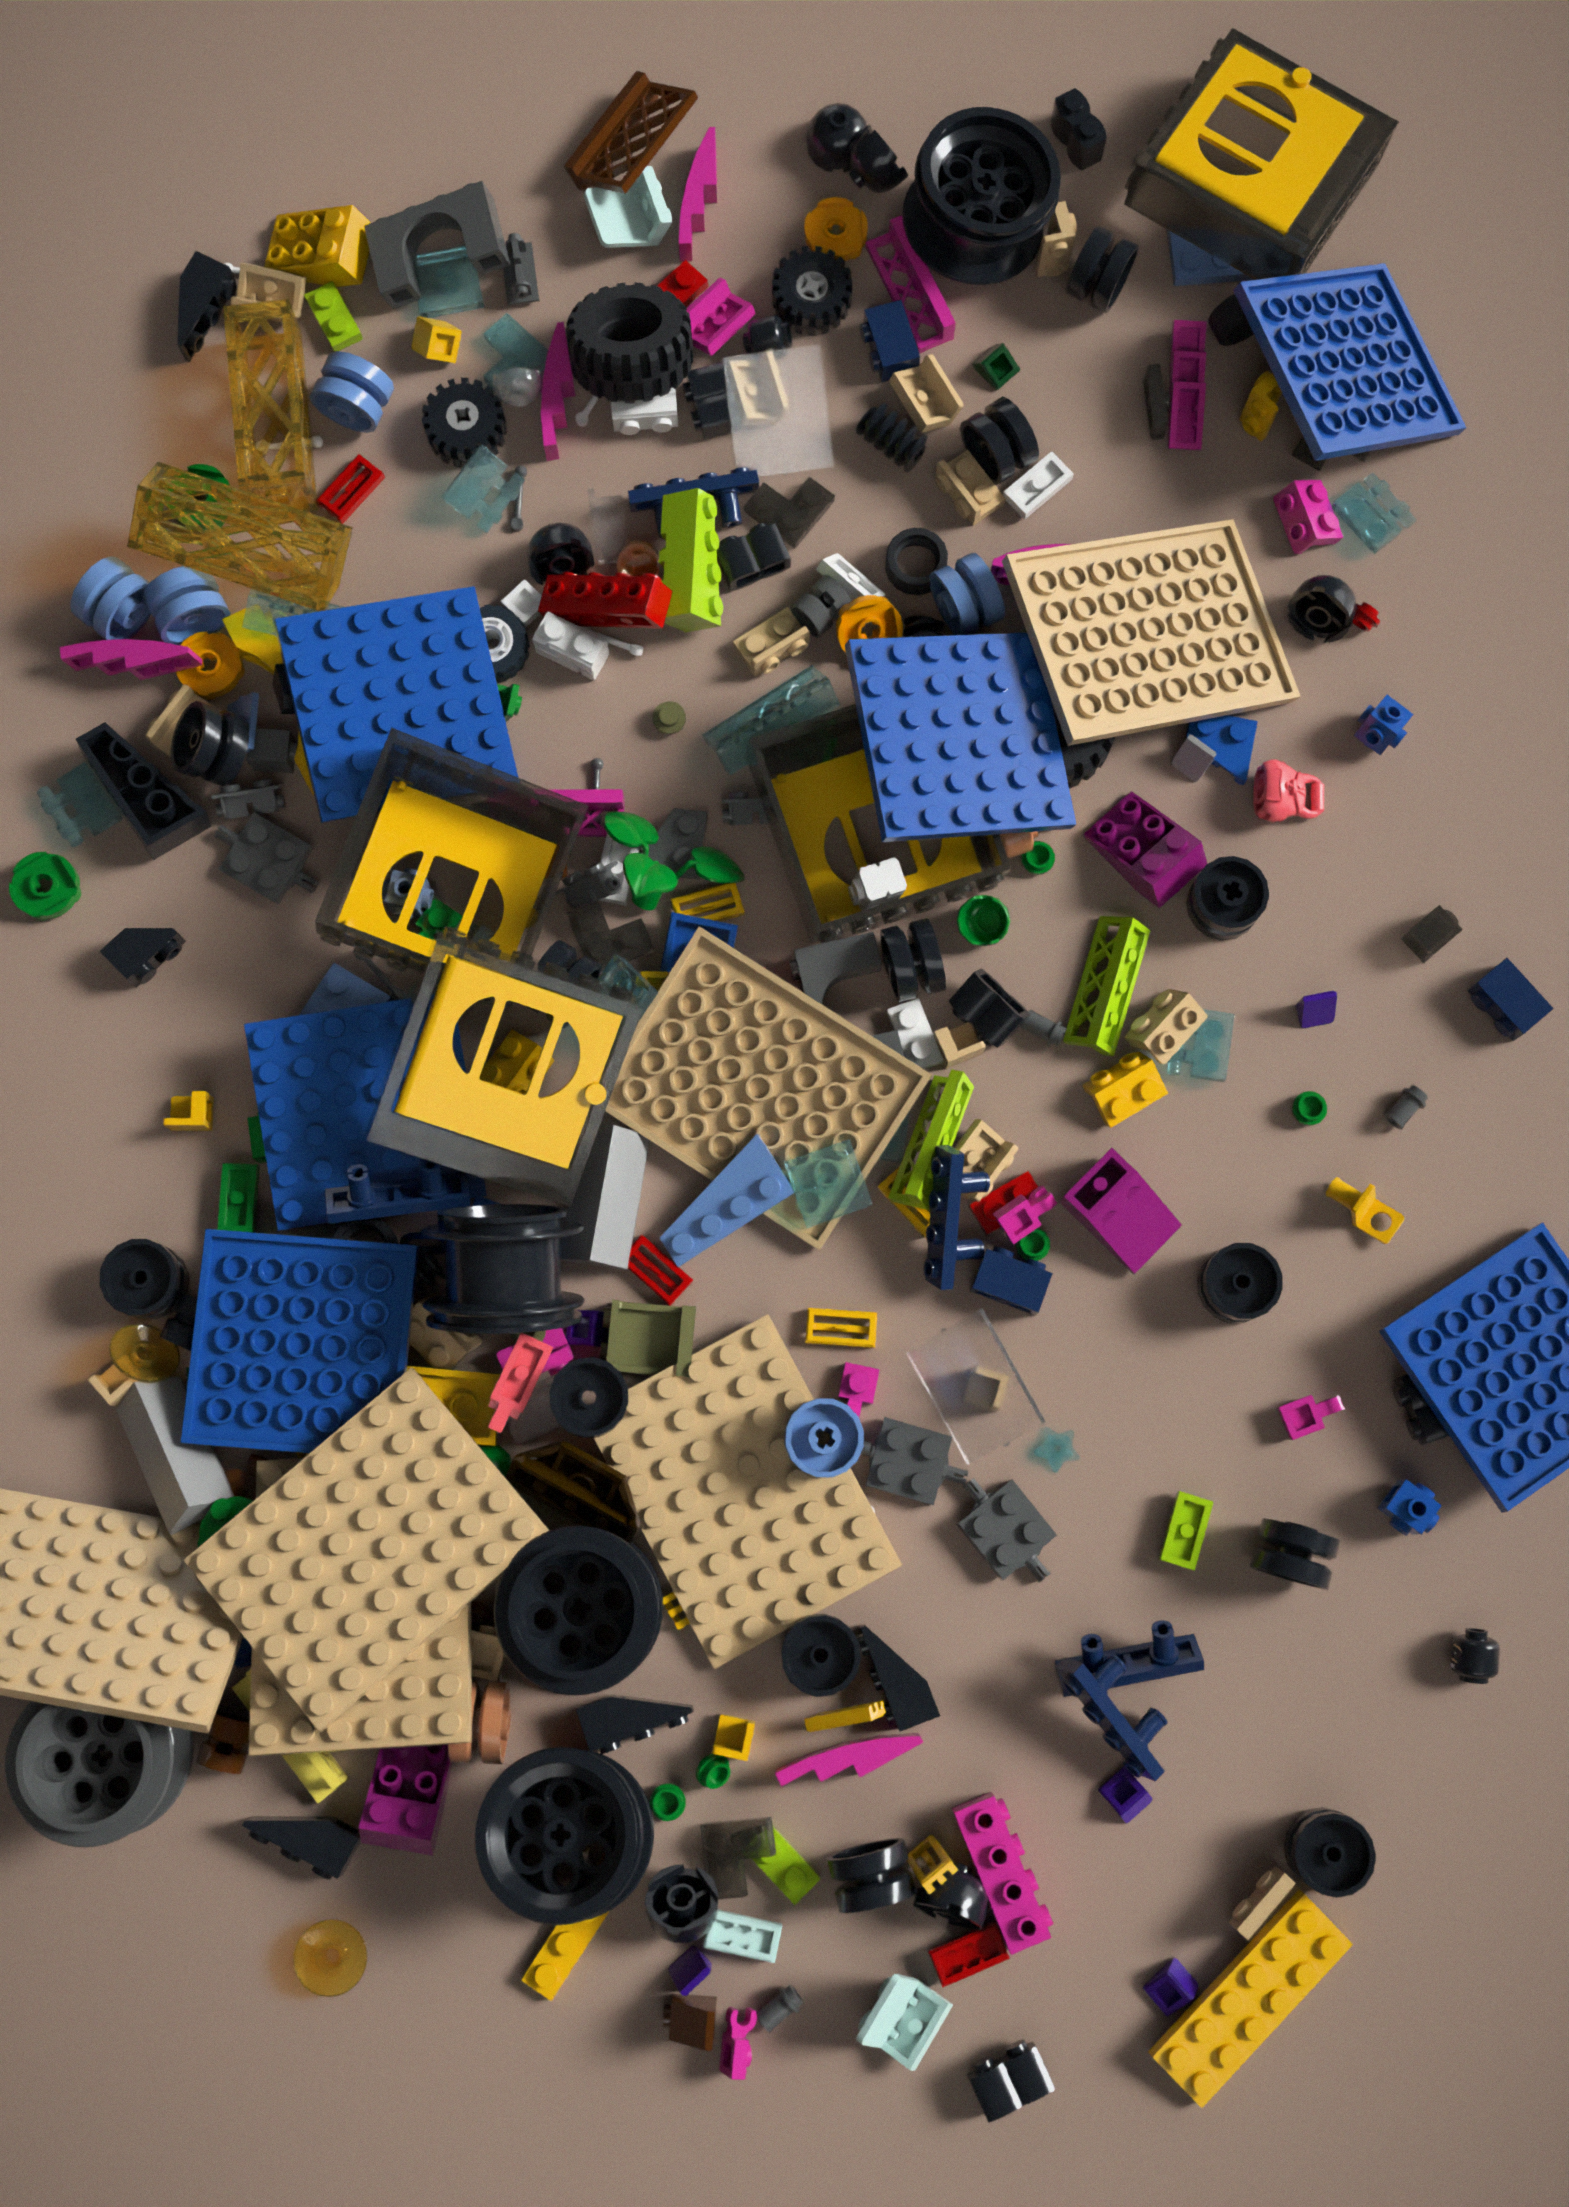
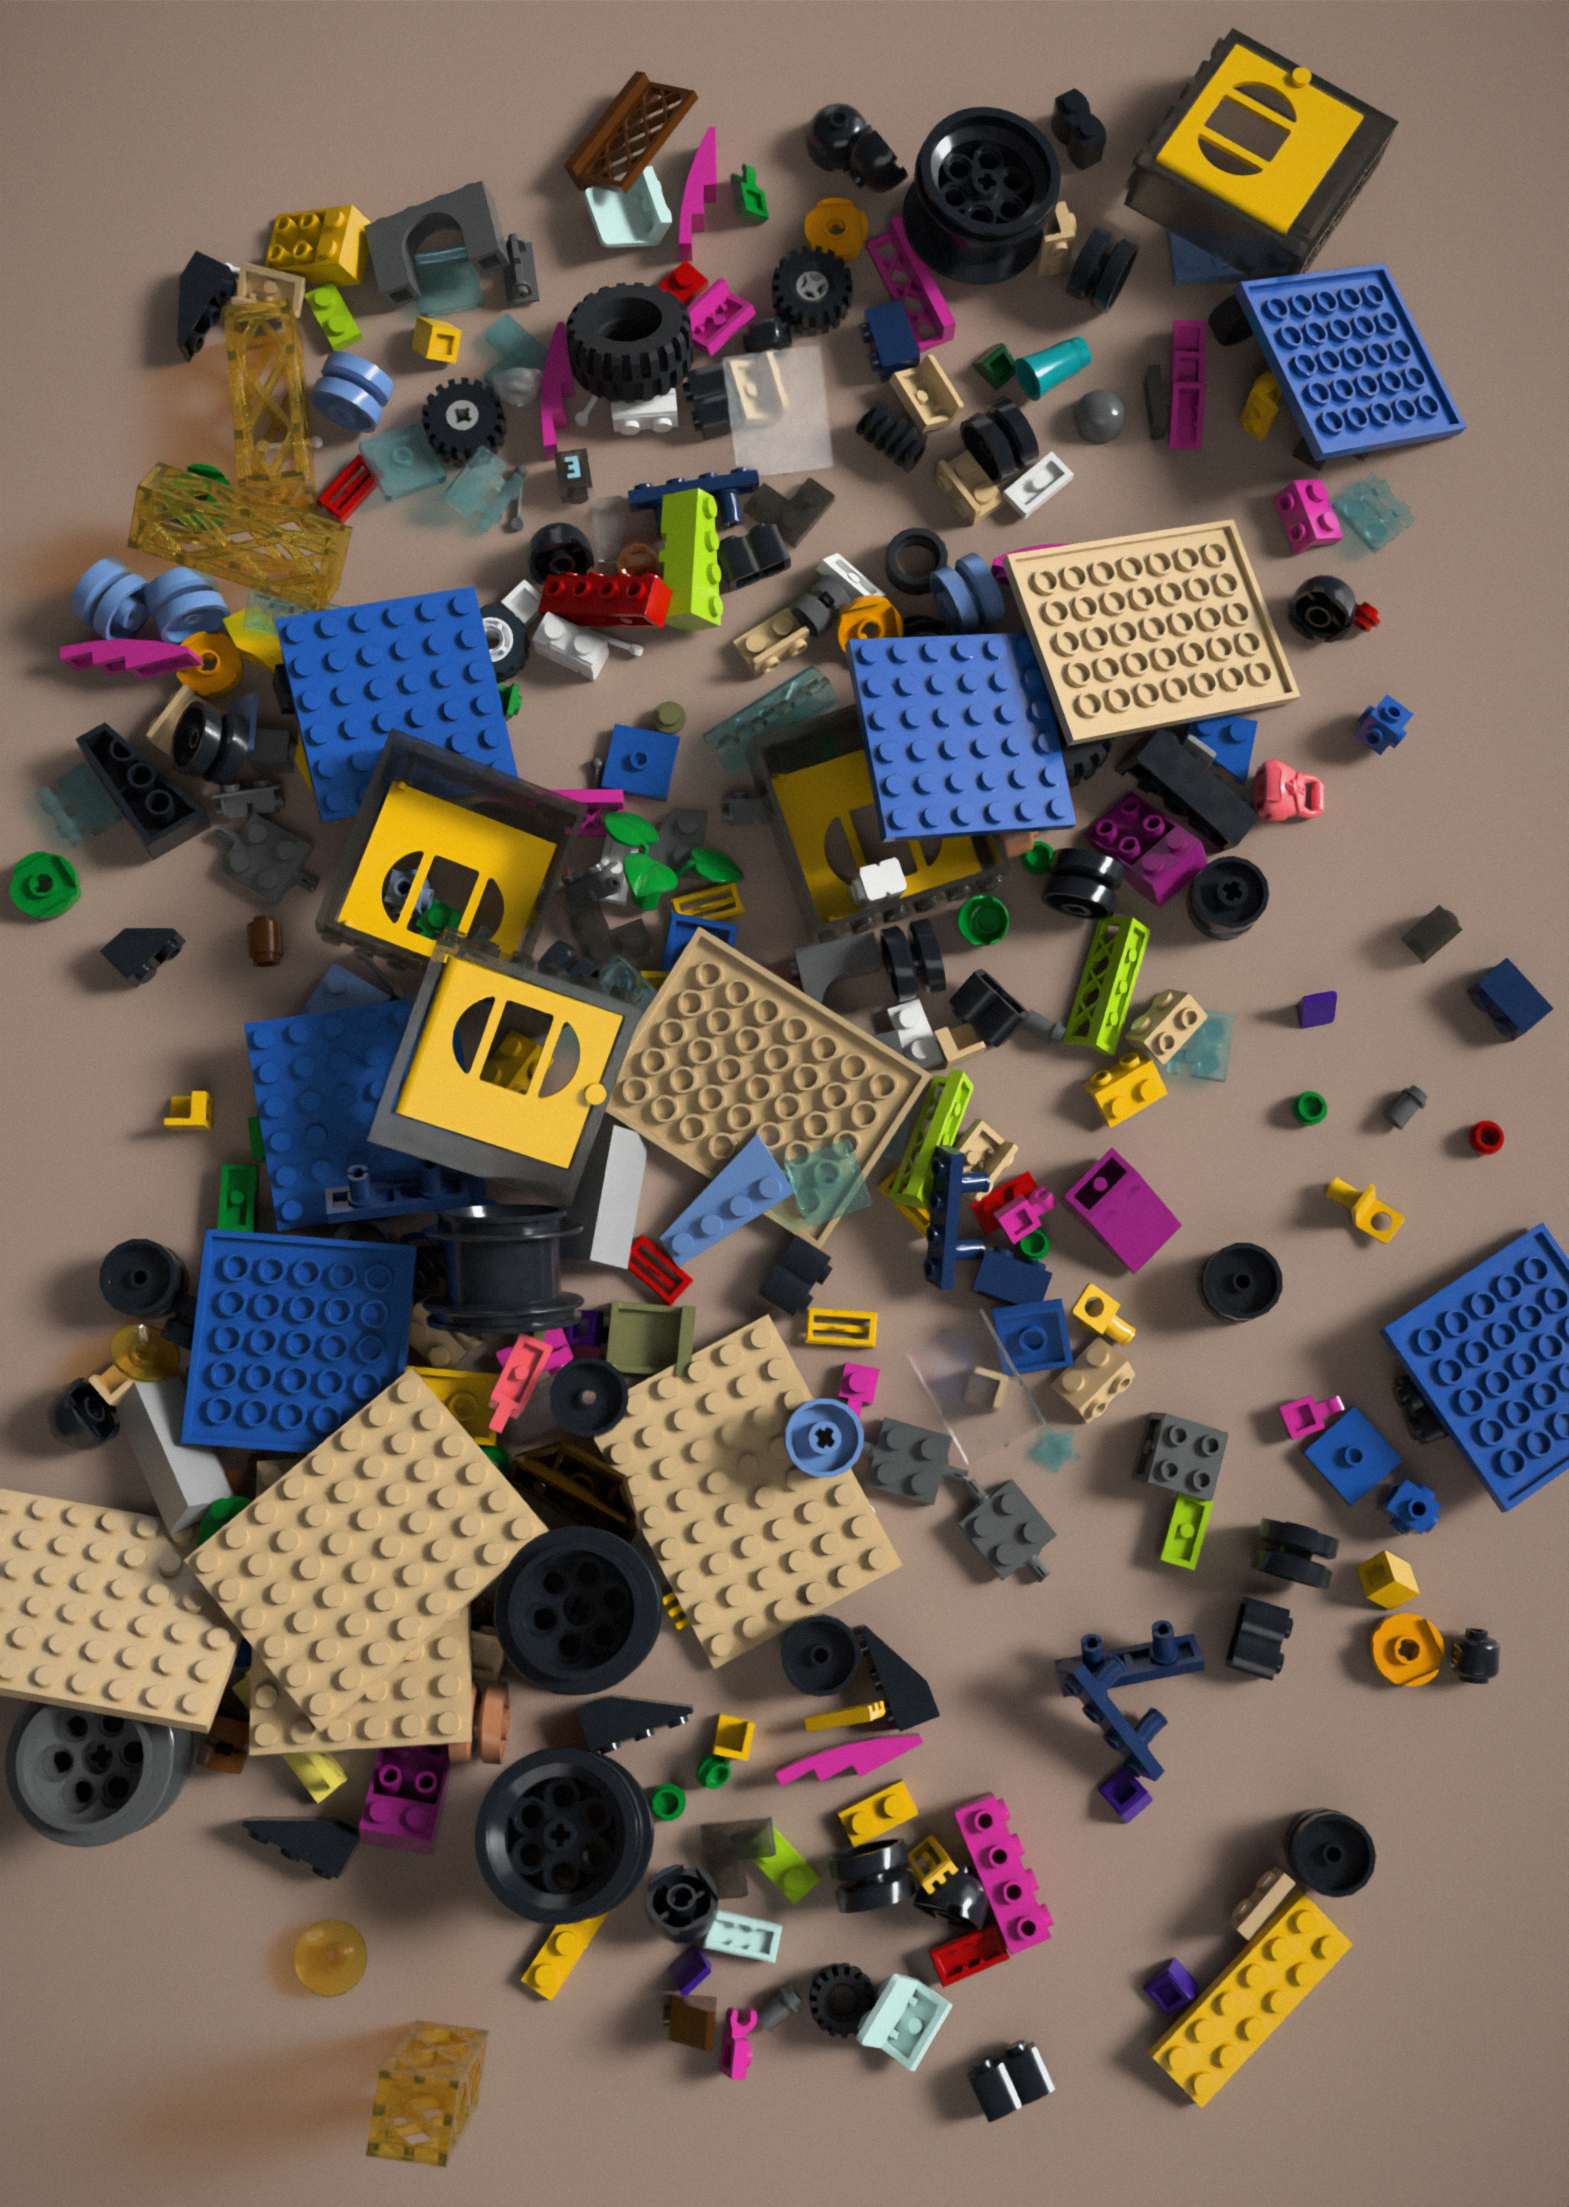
(81, 1417): none -> black cylinder
(265, 941): none -> reddish brown brick
(402, 462): none -> clear light blue plate
(414, 2084): none -> clear yellow piece
(573, 475): none -> clear smoke brick
(641, 762): none -> blue plate
(749, 199): none -> green plate
(795, 1276): none -> black brick
(822, 1986): none -> black tyre
(878, 1813): none -> yellow plate
(1034, 1335): none -> blue plate
(1051, 366): none -> teal plant
(1083, 884): none -> black wheel
(1094, 1379): none -> tan bracket
(1099, 416): none -> dark grey hair
(1102, 1315): none -> yellow bracket
(1180, 1455): none -> dark grey bracket
(1189, 788): none -> black wedge
(1259, 1638): none -> black brick
(1352, 1456): none -> blue plate
(1387, 1580): none -> yellow panel
(1425, 1657): none -> light orange plate
(1495, 1133): none -> red plate

